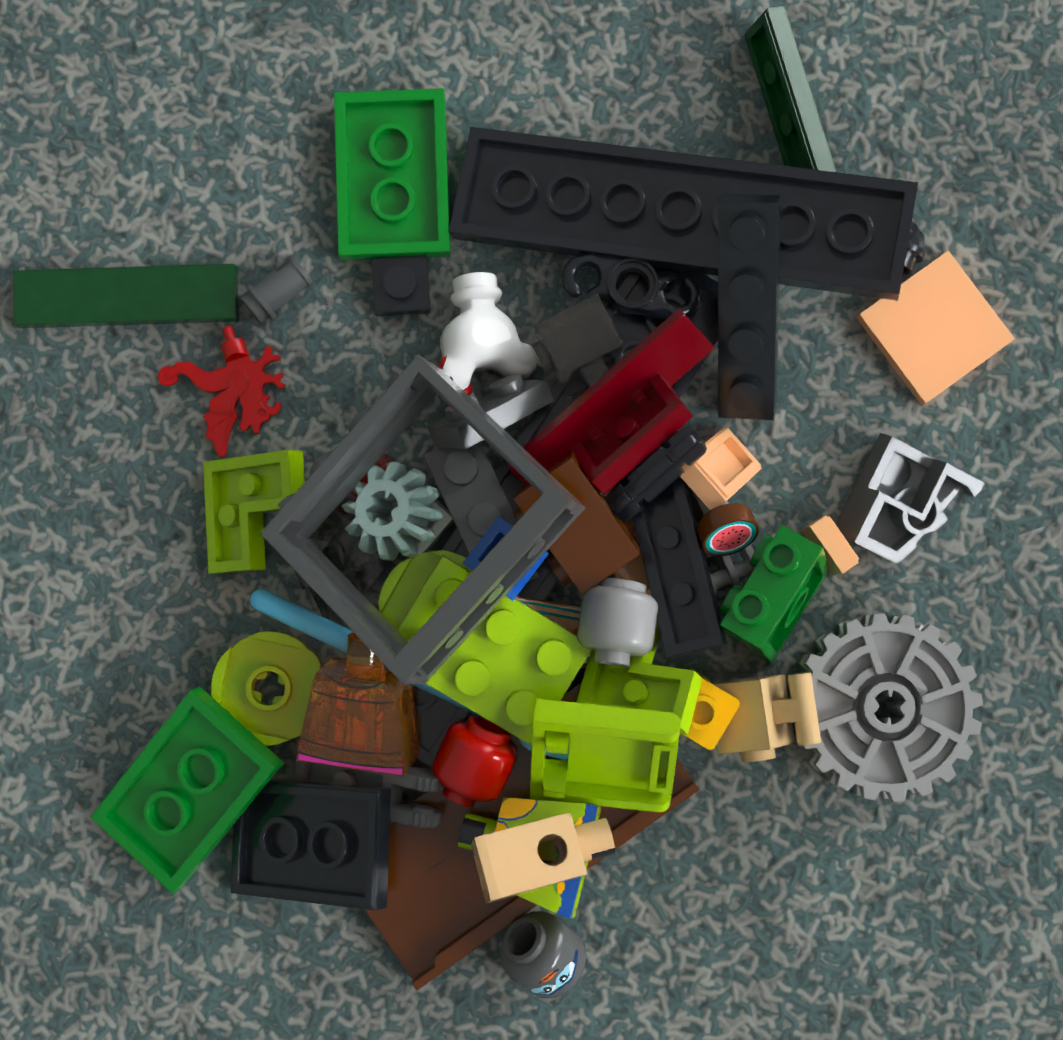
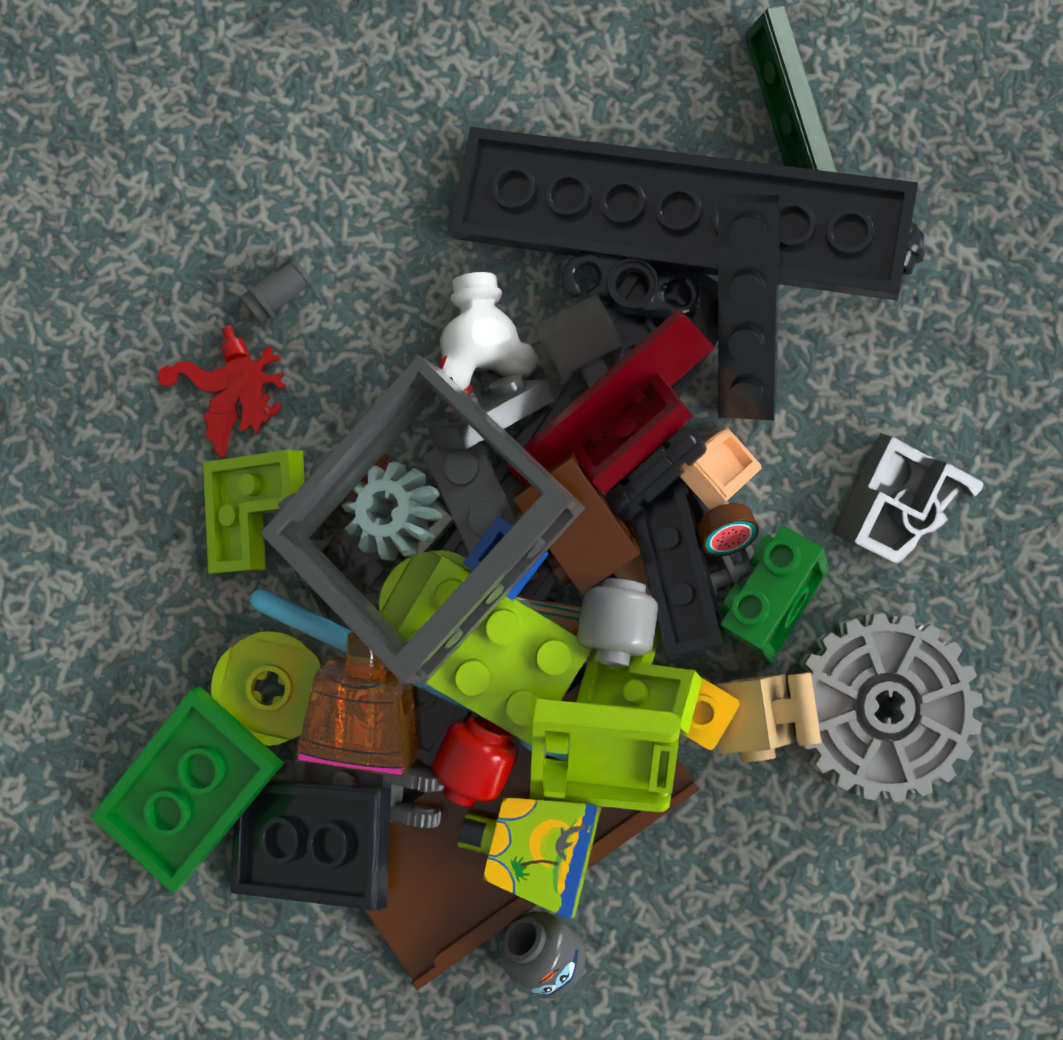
(125, 296): dark green tile -> none
(392, 174): green plate -> none
(401, 285): black plate -> none
(510, 858): tan torso -> none
(836, 548): light nougat tile -> none
(935, 328): light nougat tile -> none

